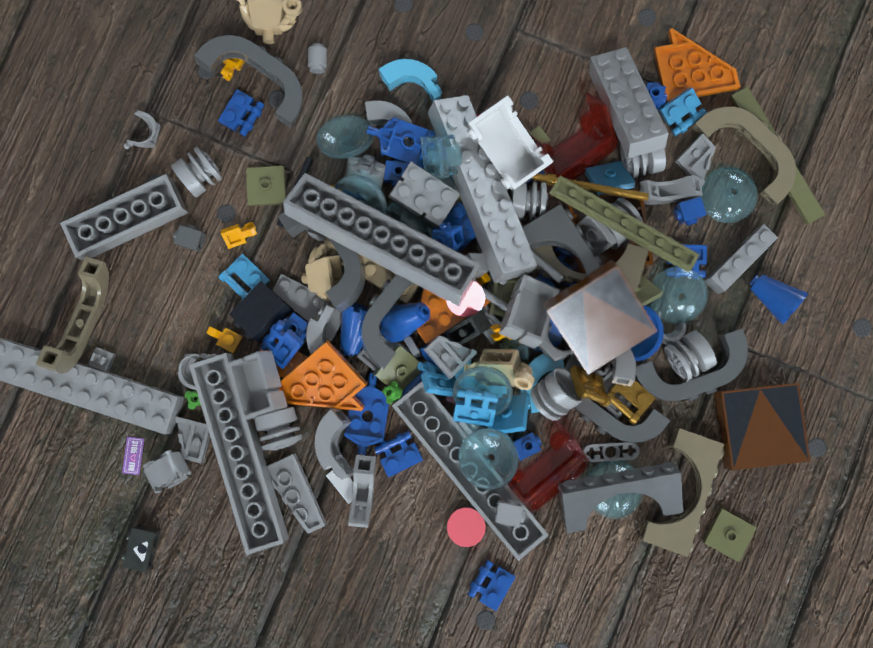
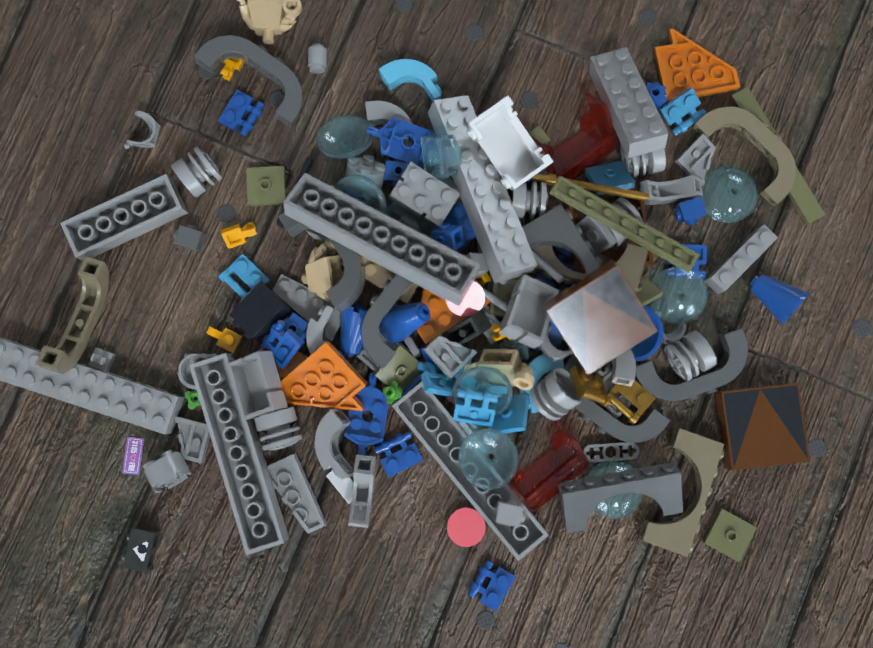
(527, 445): blue brick -> none

